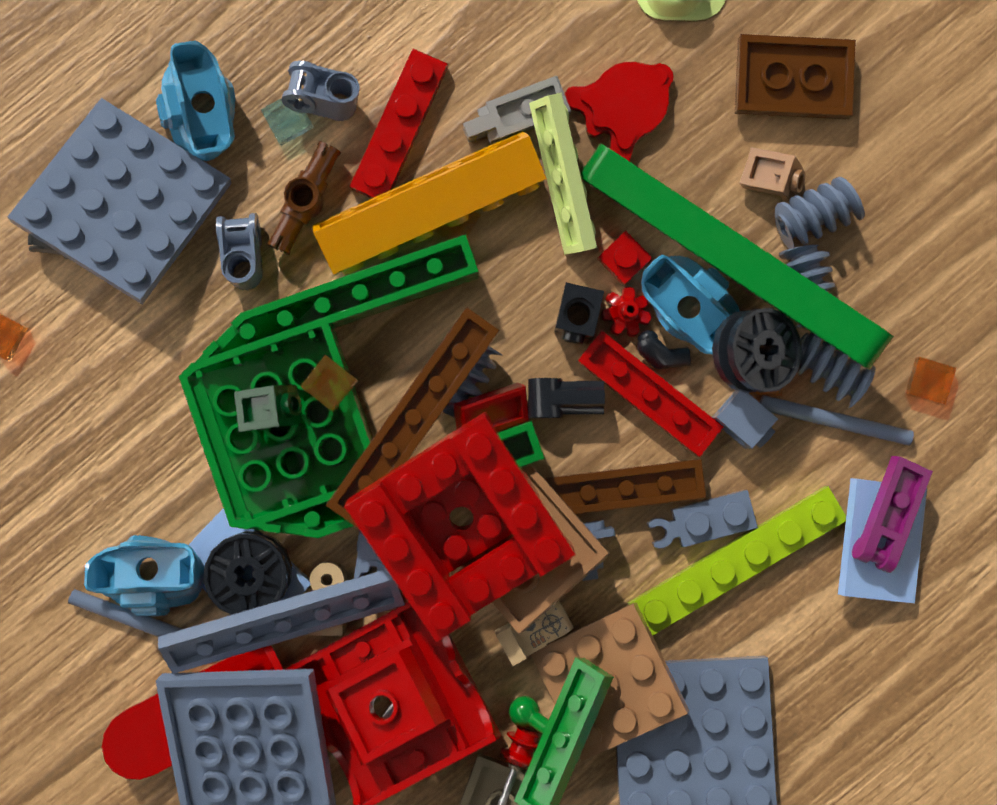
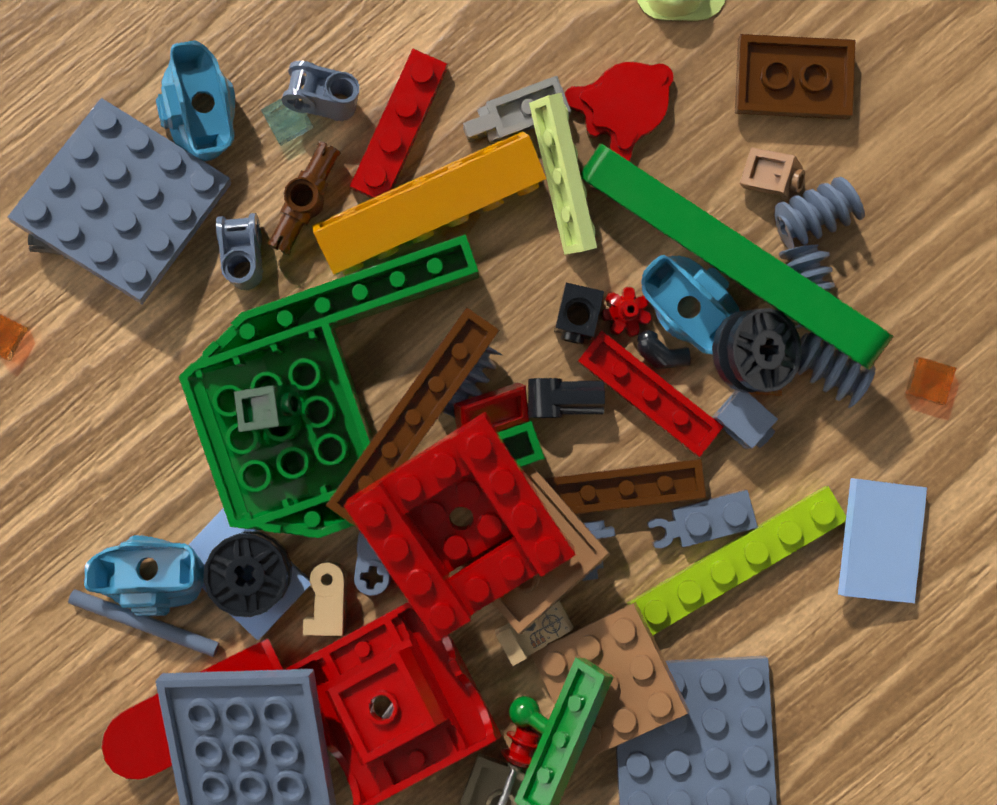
(280, 621): sand blue plate -> none
(329, 383): clear orange tile -> none
(624, 258): red plate -> none
(837, 420): sand blue bar -> none
(892, 514): magenta plate -> none

